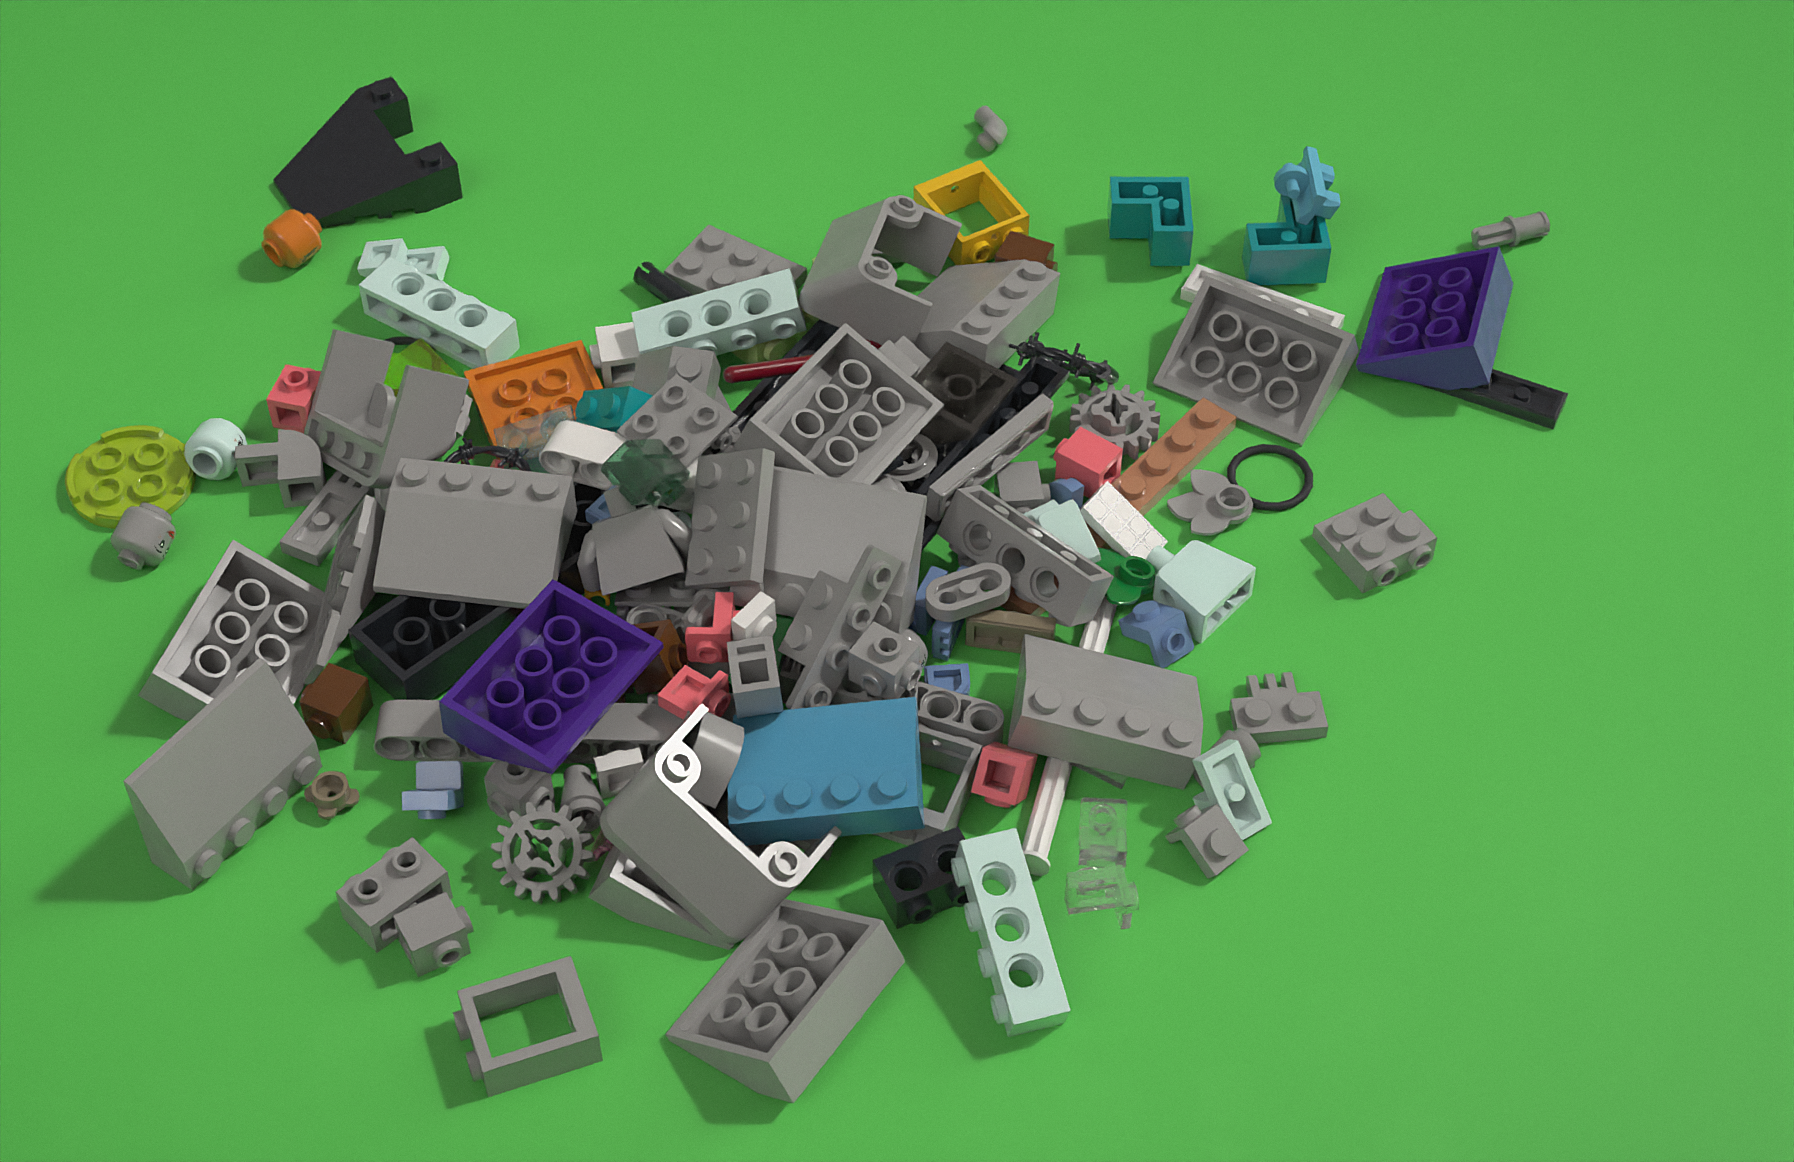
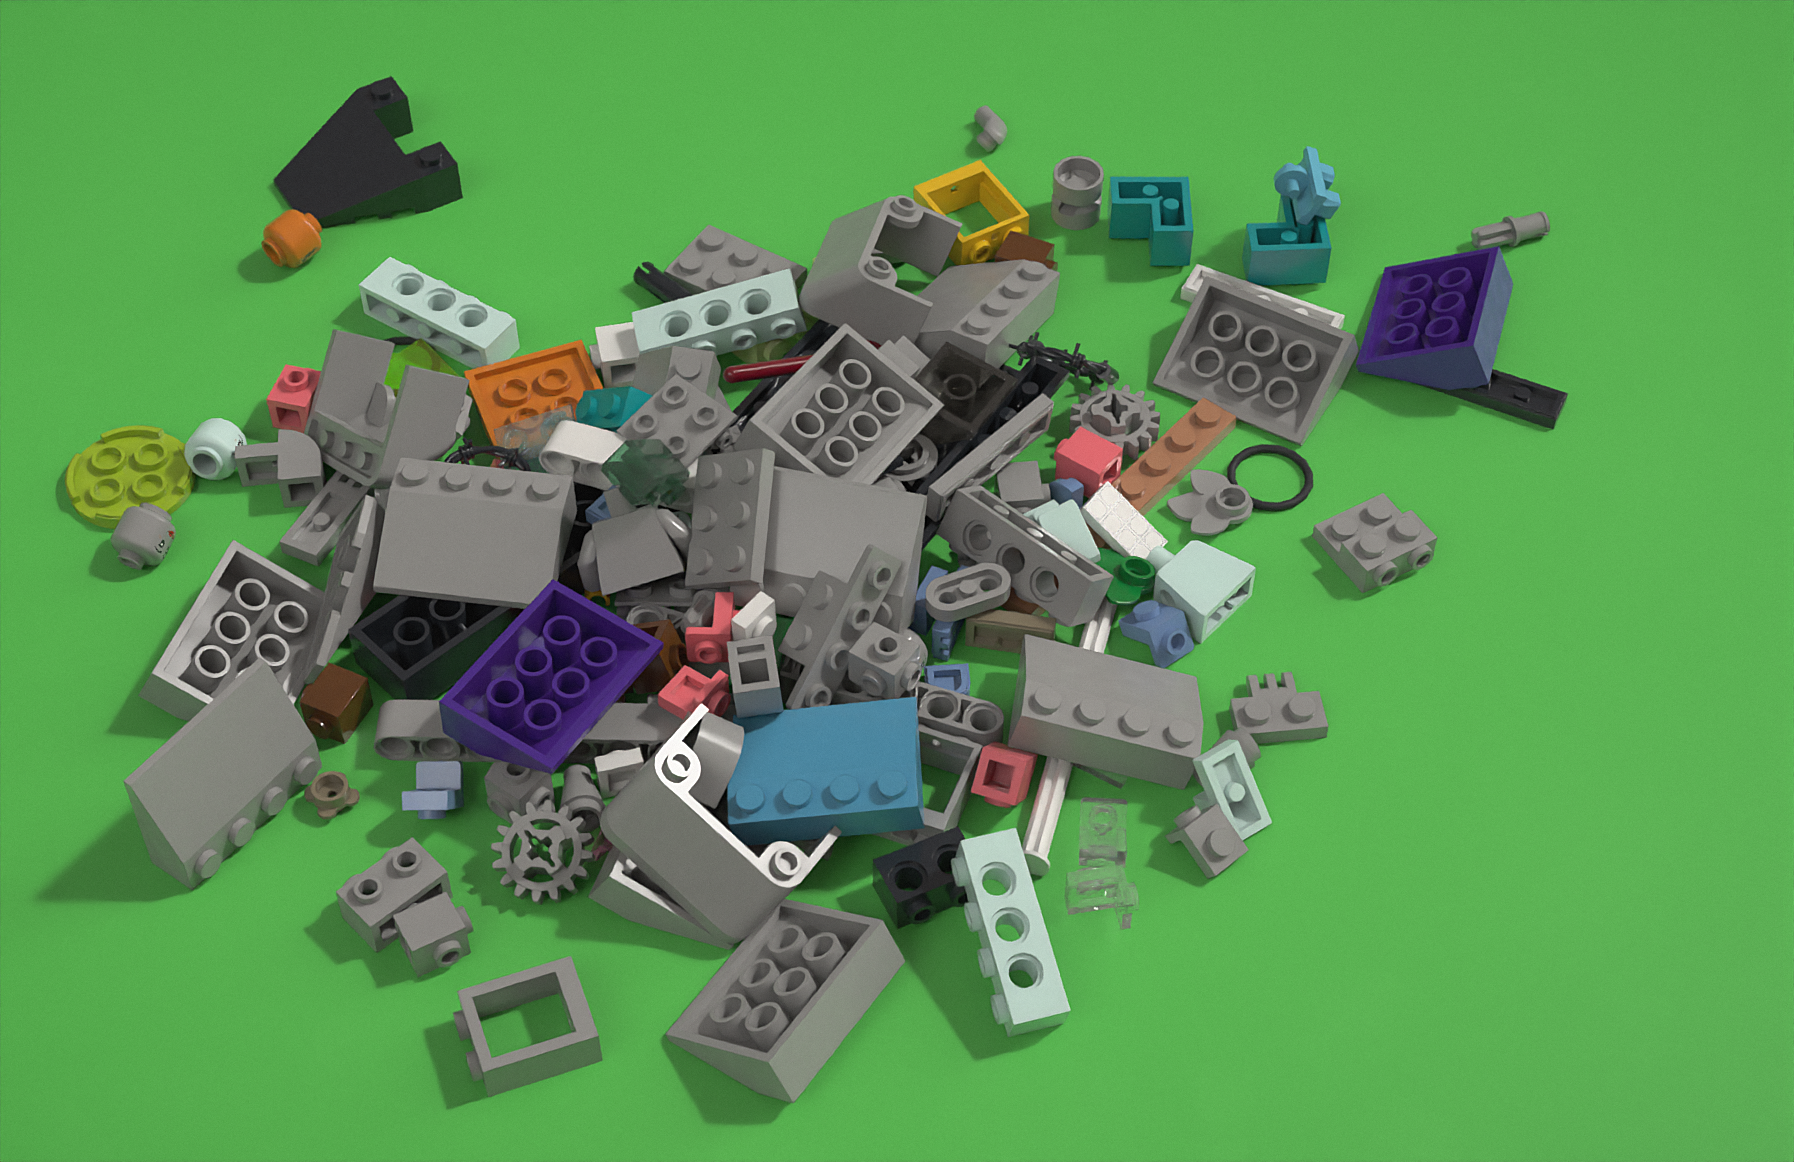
(429, 260): light aqua slope -> none
(1077, 192): none -> light grey wheel

